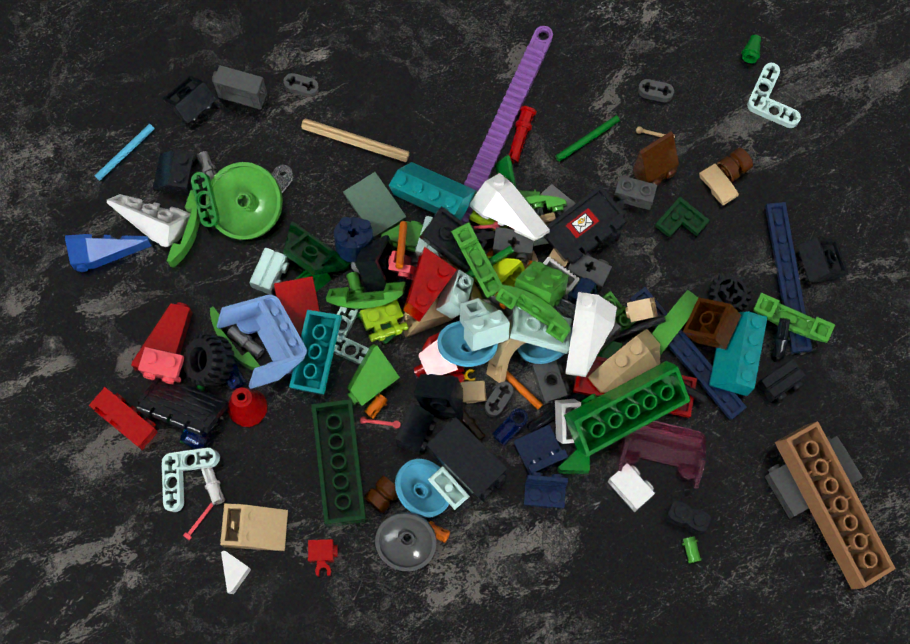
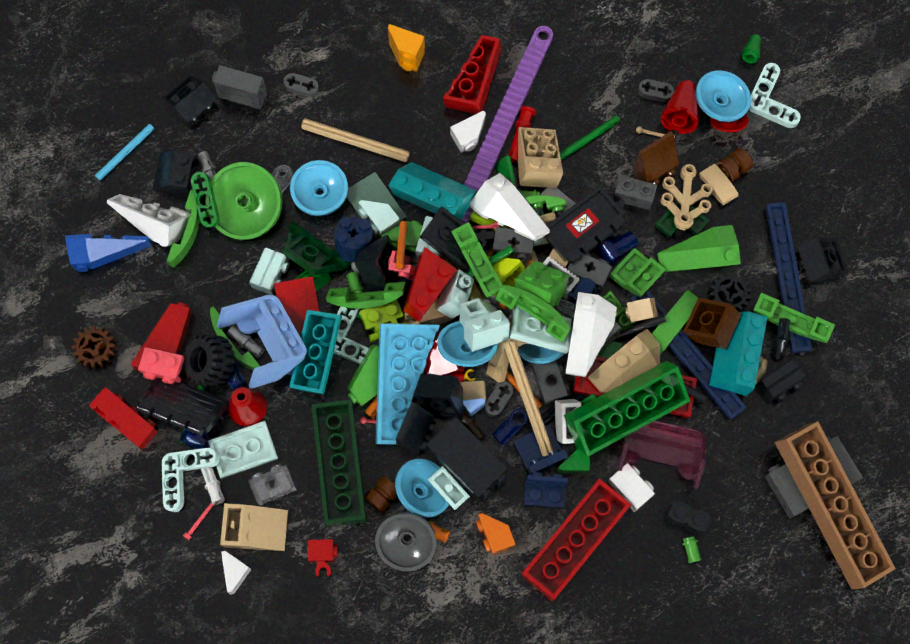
(86, 348): none -> reddish brown gear
(243, 449): none -> light aqua tile
(263, 491): none -> clear brick
(315, 177): none -> medium azure dish
(380, 216): none -> light aqua slope
(400, 363): none -> medium azure wing
(407, 47): none -> light orange slope
(468, 132): none -> white slope
(473, 83): none -> red wedge
(473, 406): none -> light blue slope
(496, 533): none -> orange slope
(528, 398): none -> tan axle
(538, 158): none -> tan slope
(575, 540): none -> red brick
(614, 249): none -> clear blue piece
(637, 273): none -> bright green slope
(682, 109): none -> red cone
(685, 198): none -> tan plant
(708, 249): none -> bright green wedge
(727, 90): none -> medium azure dish
(733, 126): none -> red dish
(761, 368): none -> tan arm

